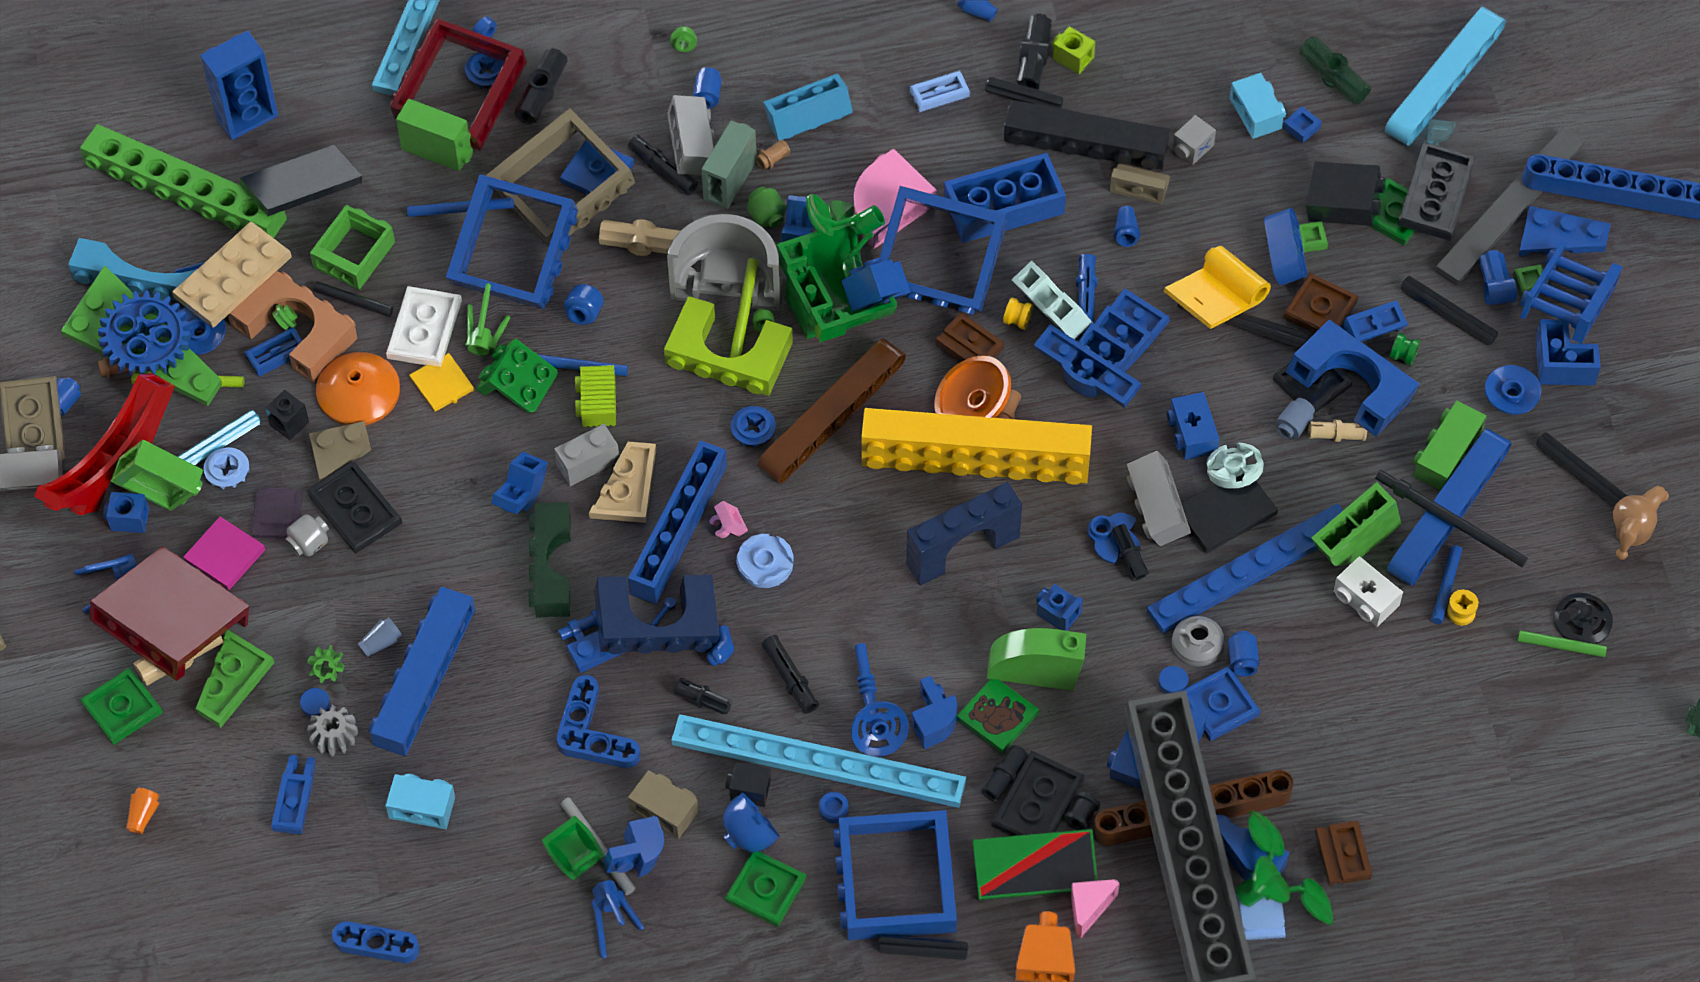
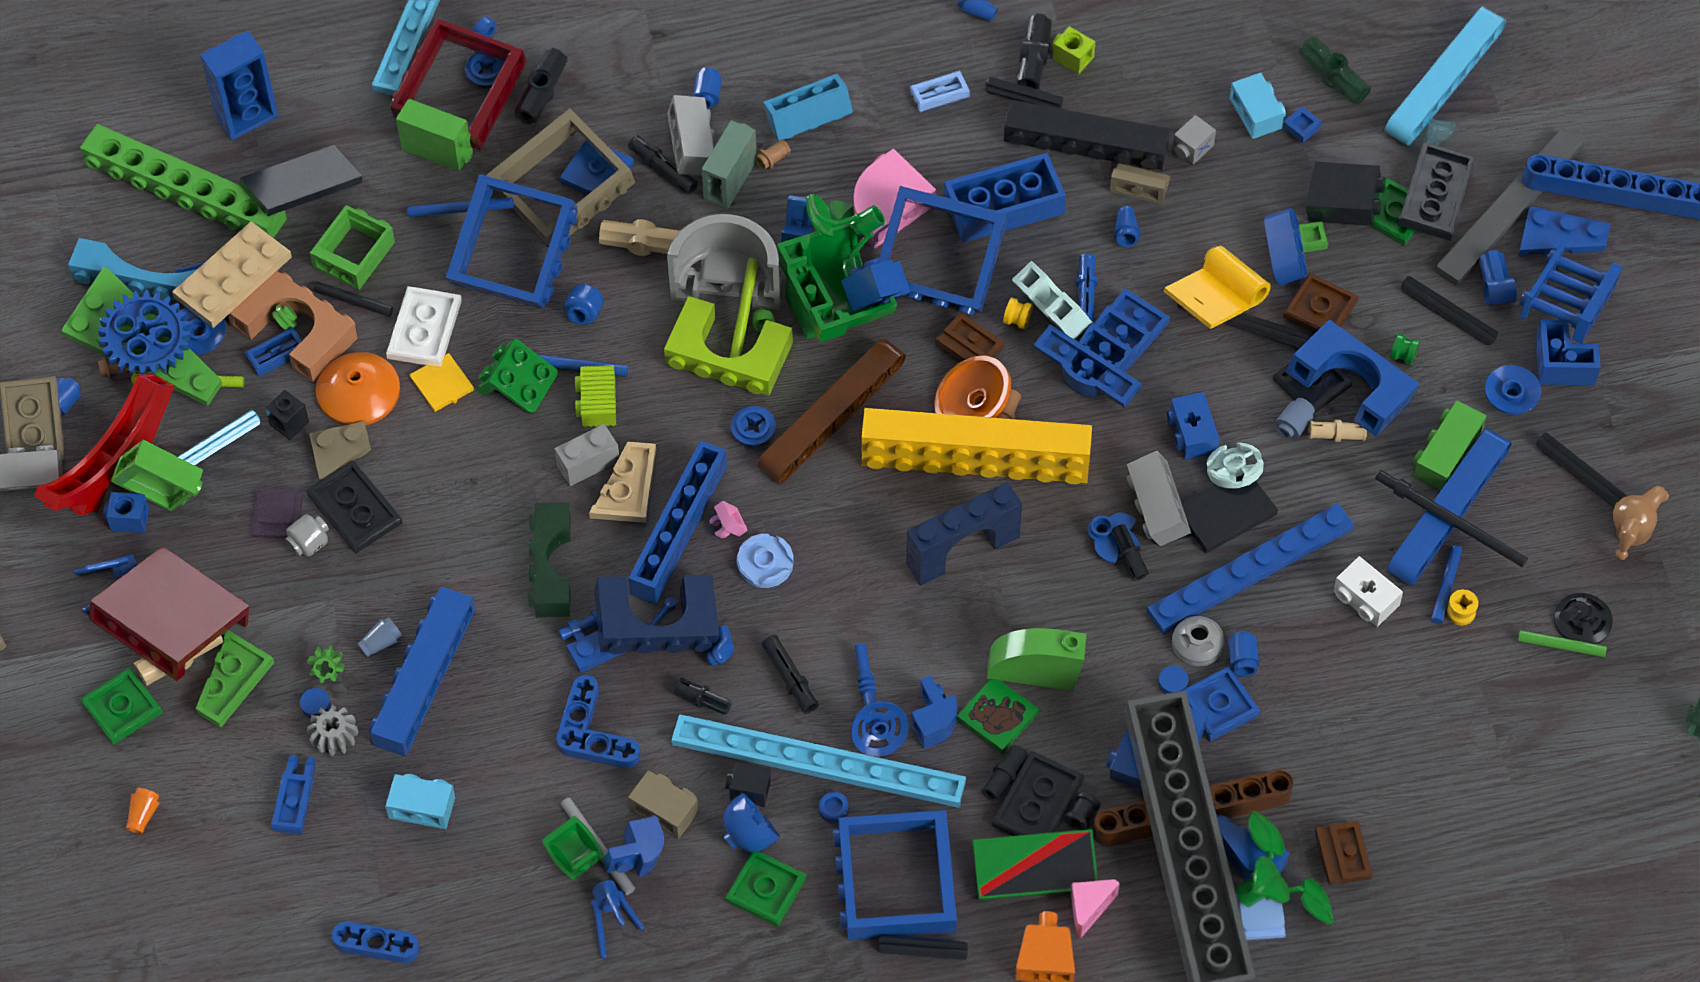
(218, 460): light blue gear -> none
(224, 553): dark pink tile -> none
(480, 340): bright green plant -> none
(522, 484): blue brick -> none
(683, 39): bright green plate -> none
(766, 207): bright green head -> none
(1061, 614): blue brick -> none
(1359, 527): bright green brick -> none
(1375, 321): blue hinge -> none
(1527, 277): bright green tile -> none

